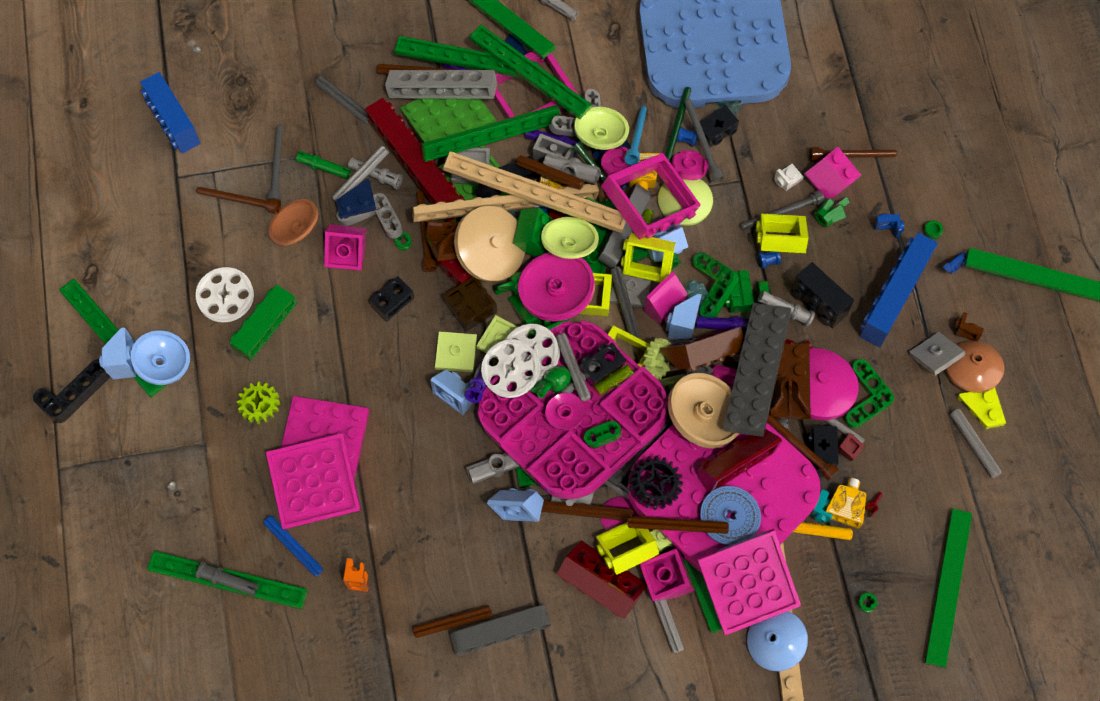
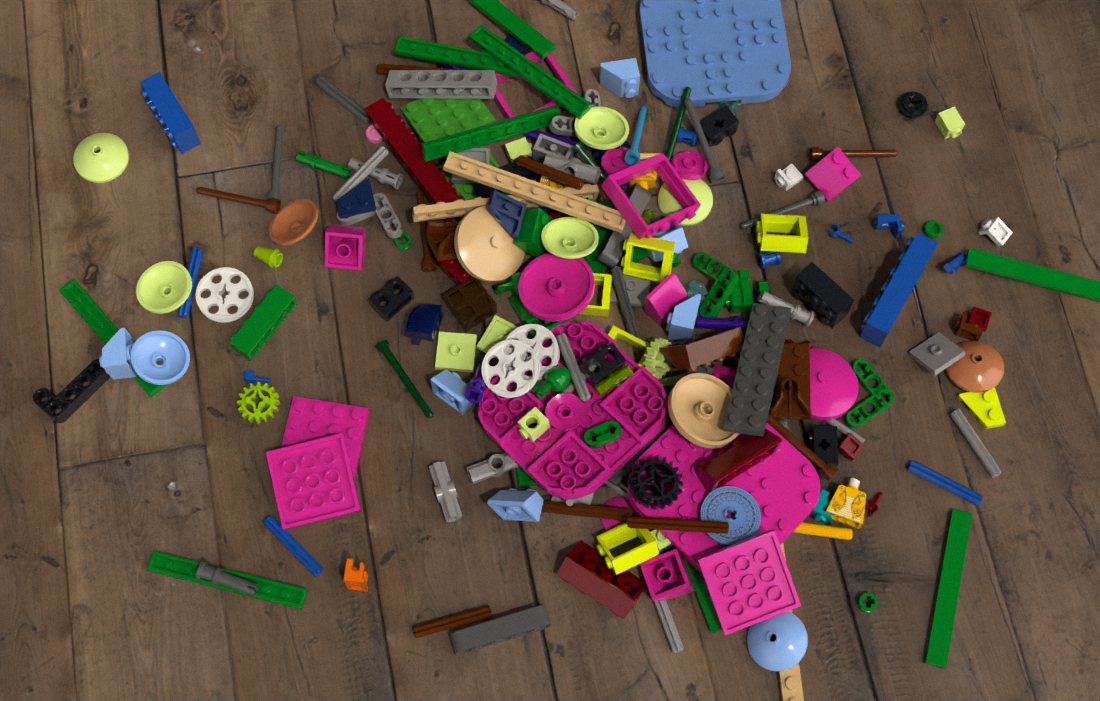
(103, 165): none -> yellowish green dish
(160, 280): none -> yellowish green dish
(193, 268): none -> blue axle
(249, 378): none -> blue hand
(269, 256): none -> lime cone
(372, 135): none -> bright pink tile
(384, 347): none -> dark green bar
(423, 323): none -> clear blue brick
(445, 491): none -> light grey piece
(507, 212): none -> dark blue wing
(517, 148): none -> yellowish green brick
(536, 417): none -> yellowish green brick
(620, 77): none -> light blue slope
(831, 211): green rock -> none
(837, 233): none -> blue hand
(914, 98): none -> black gear
(945, 482): none -> blue axle
(950, 123): none -> yellowish green brick
(980, 317): none -> dark red plate
(995, 230): none -> white bracket

